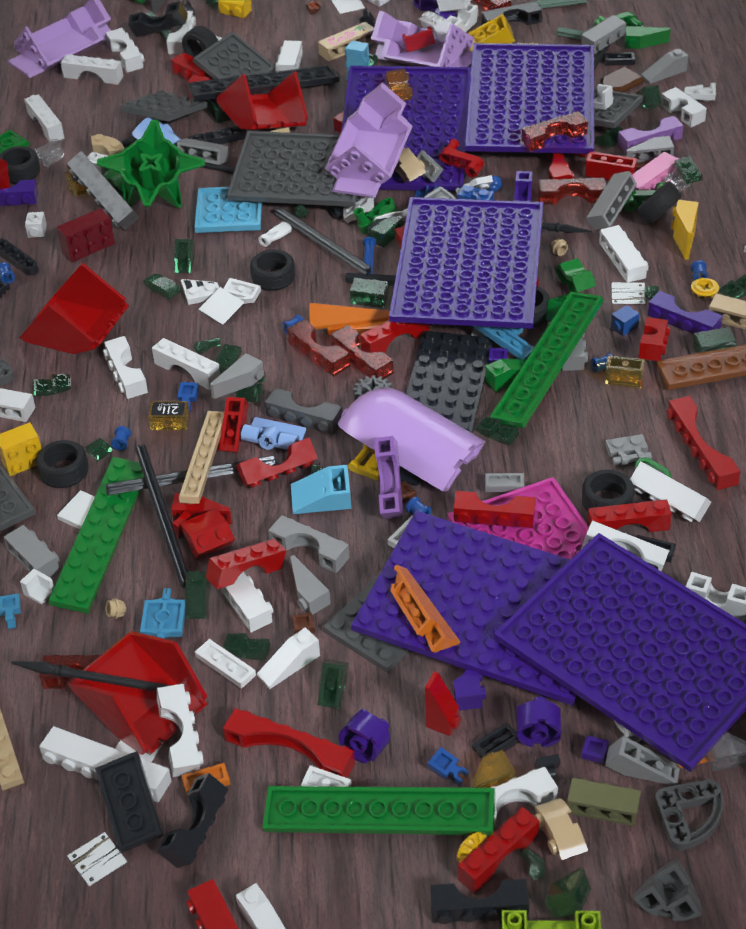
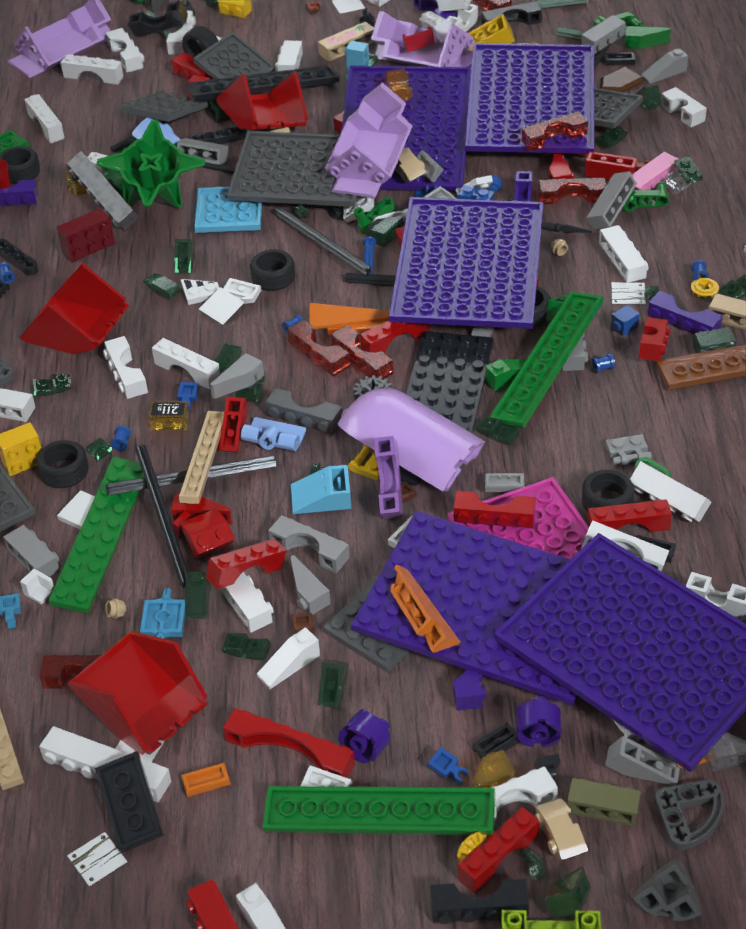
(35, 224): white brick -> none
(50, 153): clear piece -> none
(65, 671): black piece -> none
(106, 145): tan brick -> none
(173, 705): white arch -> none
(203, 346): clear green arm -> none
(206, 798): black arch -> none
(225, 663): white plate -> none
(254, 470): red arch -> none
(275, 233): white piece -> none
(369, 292): clear green brick -> none
(415, 505): blue bush -> none
(440, 706): red slope -> none
(451, 156): red beam -> none
(497, 354): dark purple plate -> none
(508, 339): dark azure plate -> none
(575, 276): green brick -> none
(594, 749): dark purple plate -> none
(604, 98): white panel -> none
(624, 371): clear yellow brick -> none
(651, 149): light grey slope -> none
(659, 202): black tyre -> none
(668, 127): medium lavender arch -> none
(684, 225): yellow slope -> none
(699, 93): white wing -> none
(719, 468): red arch -> none

